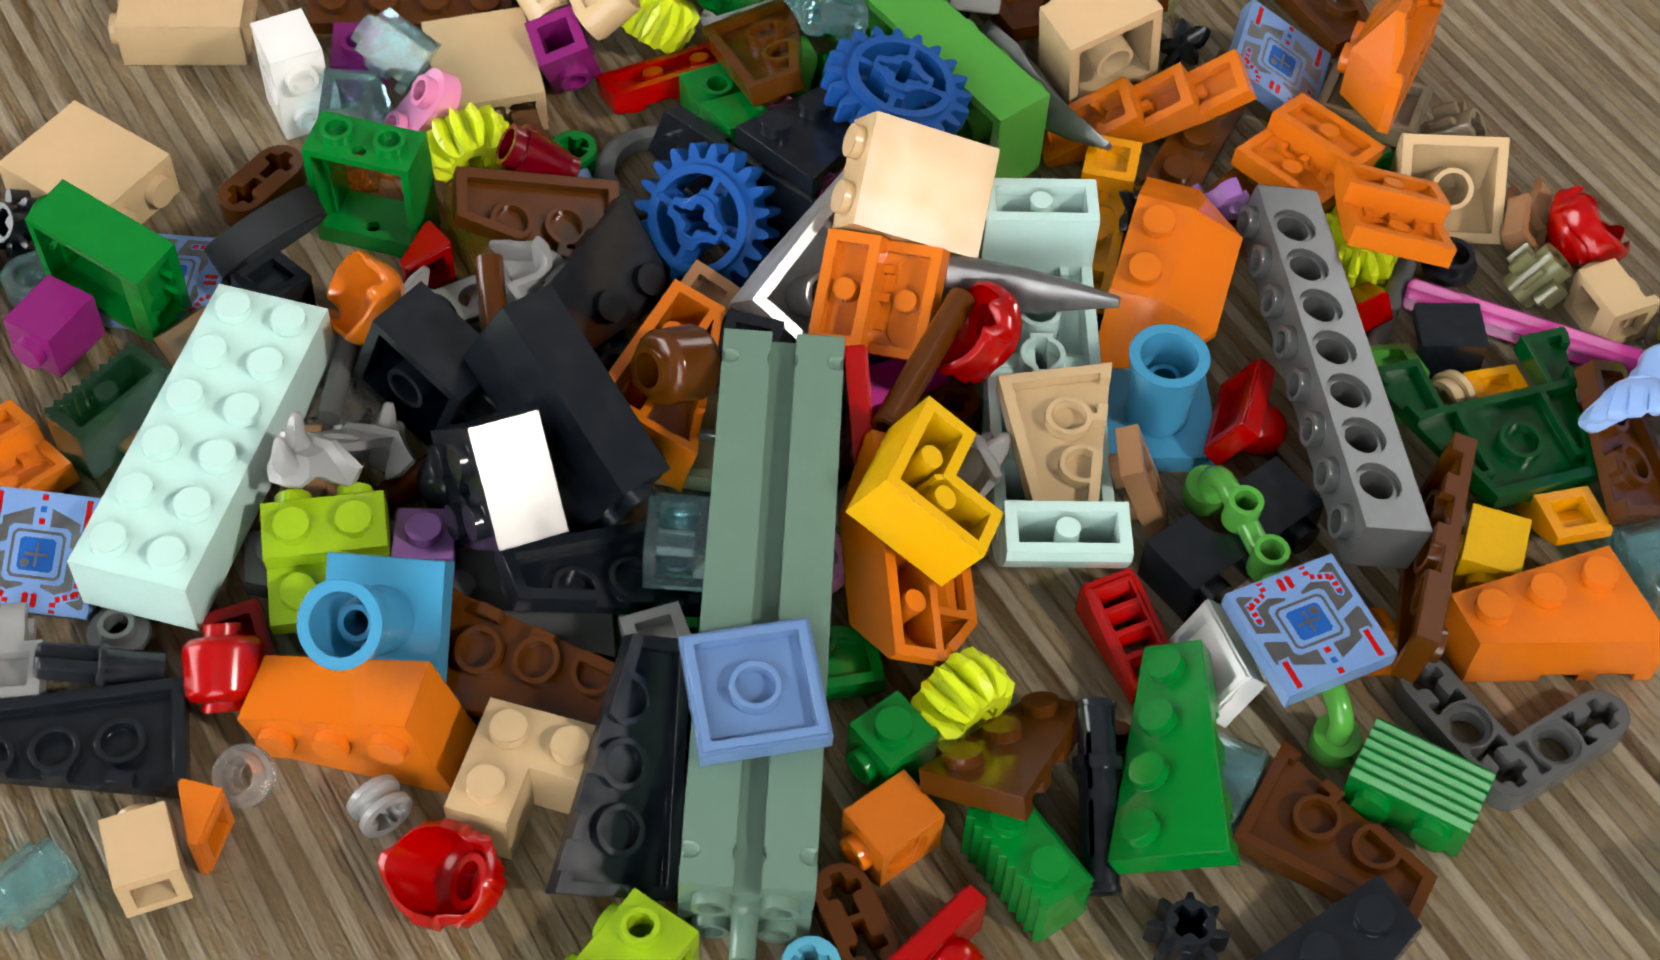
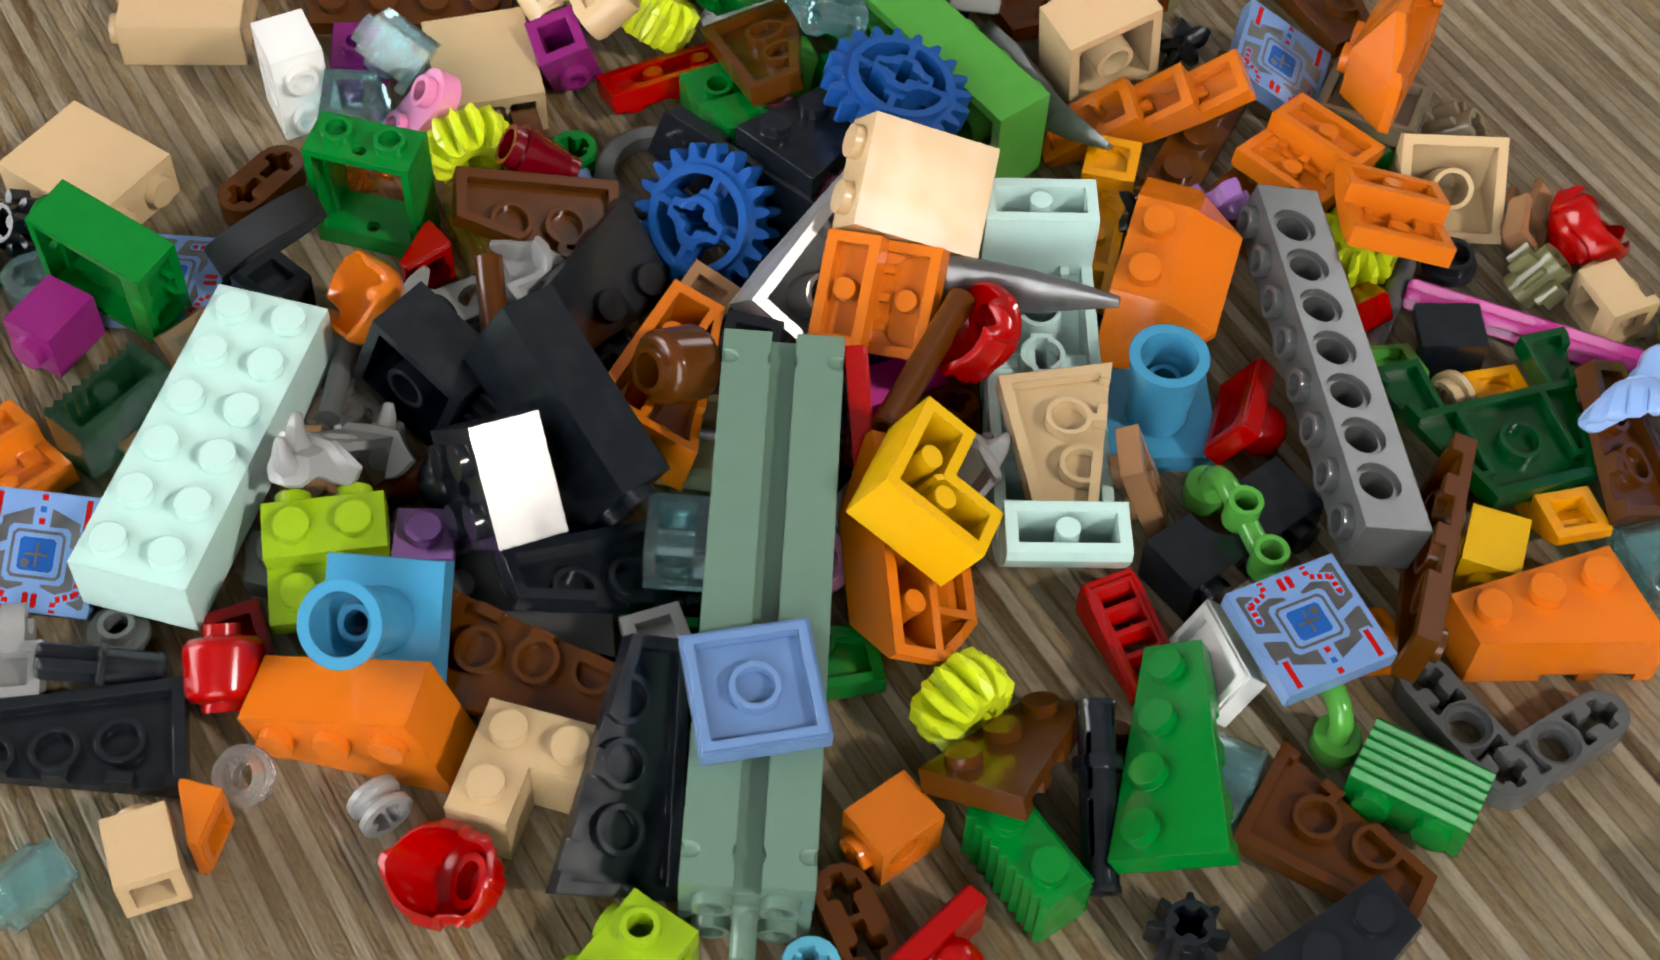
(889, 740): green brick -> none

